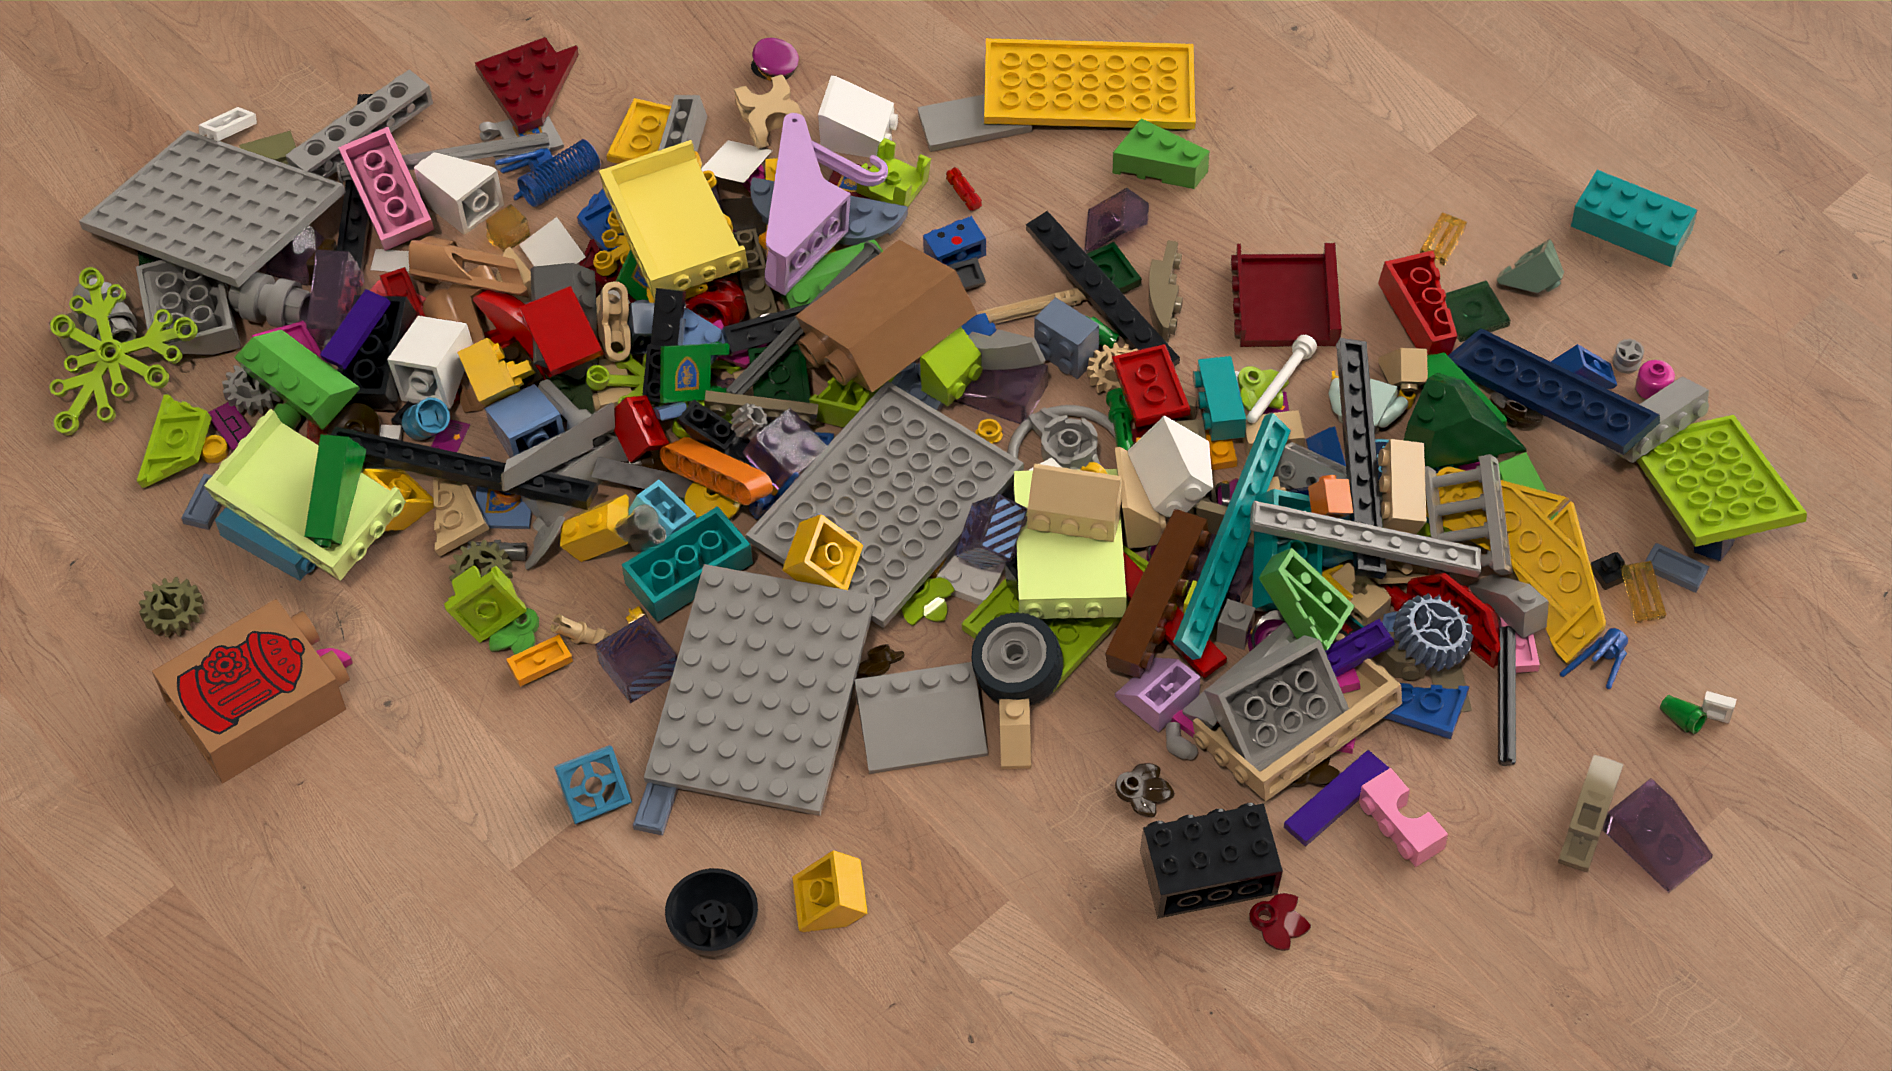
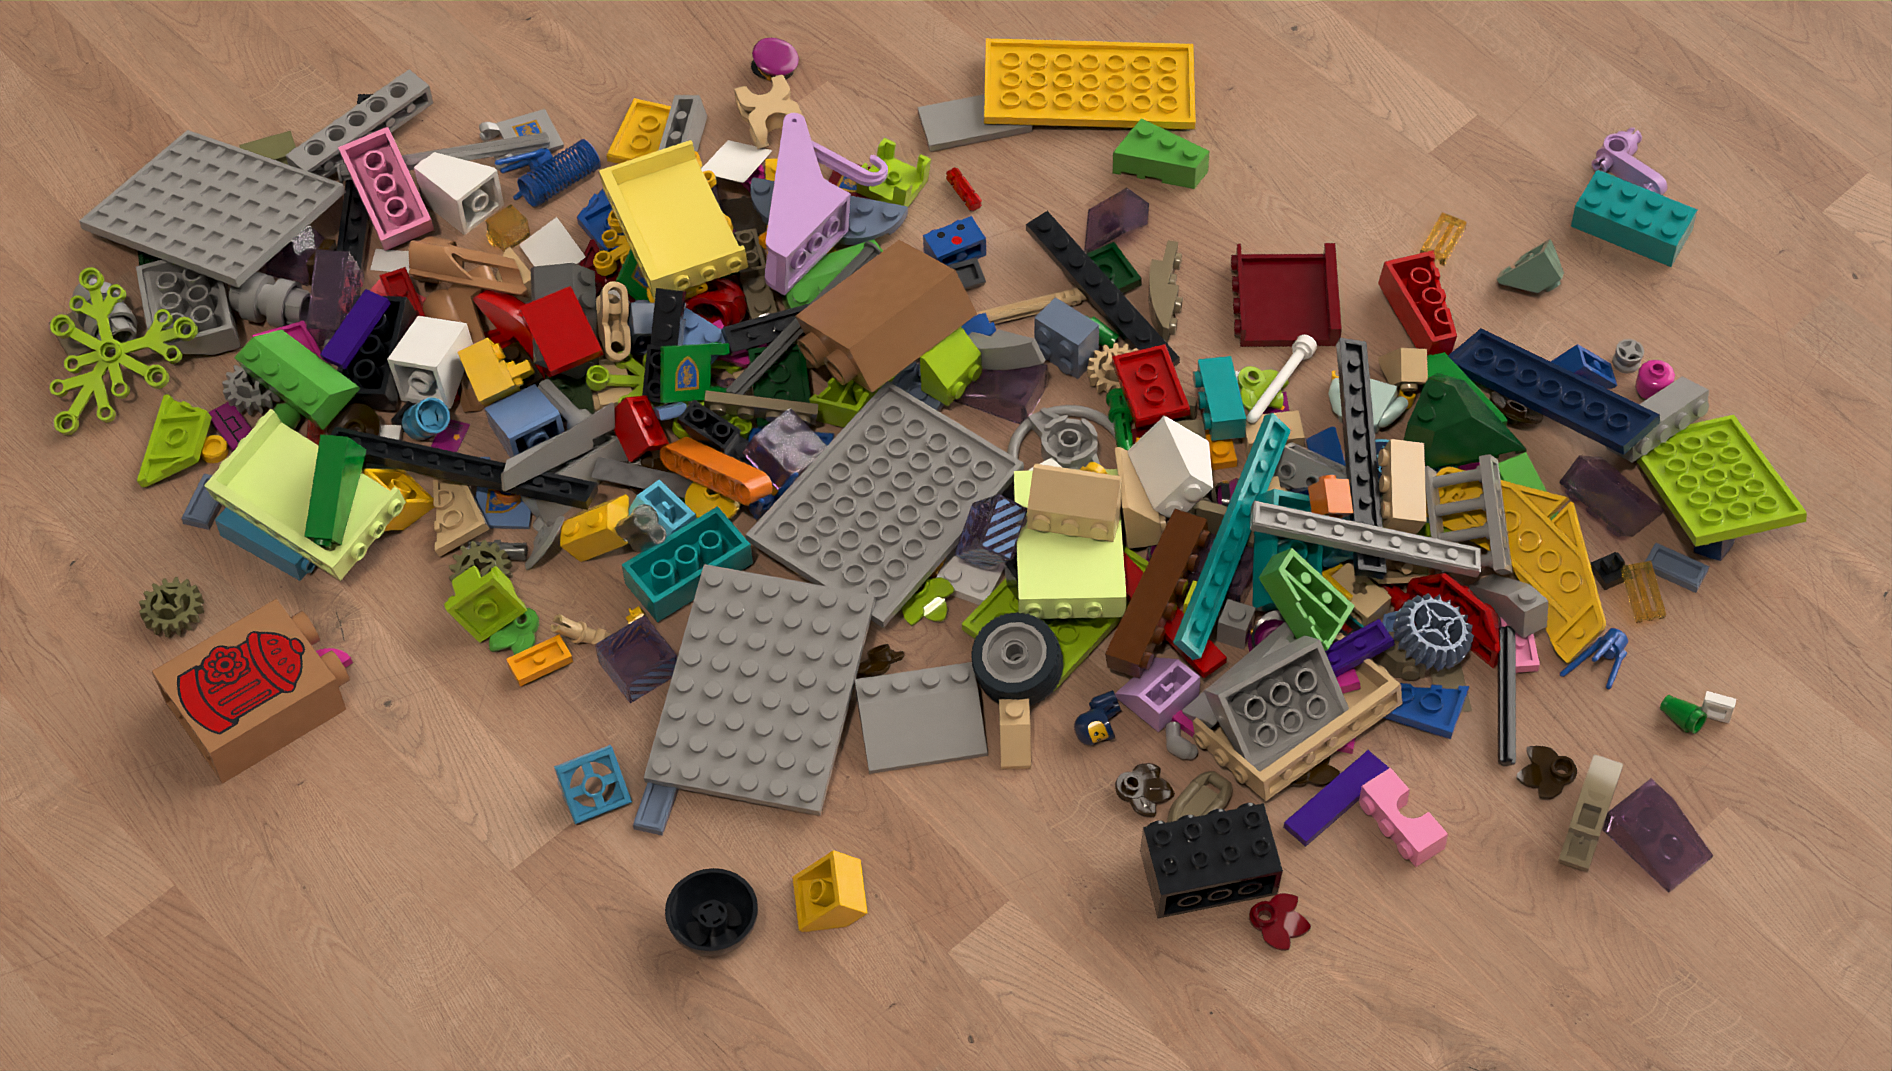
(227, 124): white tile -> none
(527, 80): dark red wing -> none
(748, 421): light grey gear -> none
(822, 554): yellow slope -> none
(854, 119): white slope -> none
(989, 426): yellow plate -> none
(1094, 724): none -> dark blue piece
(1199, 799): none -> dark tan piece
(1474, 309): clear green tile -> none
(1543, 771): none -> dark brown plate
(1609, 496): none -> slope
(1618, 159): none -> lavender piece

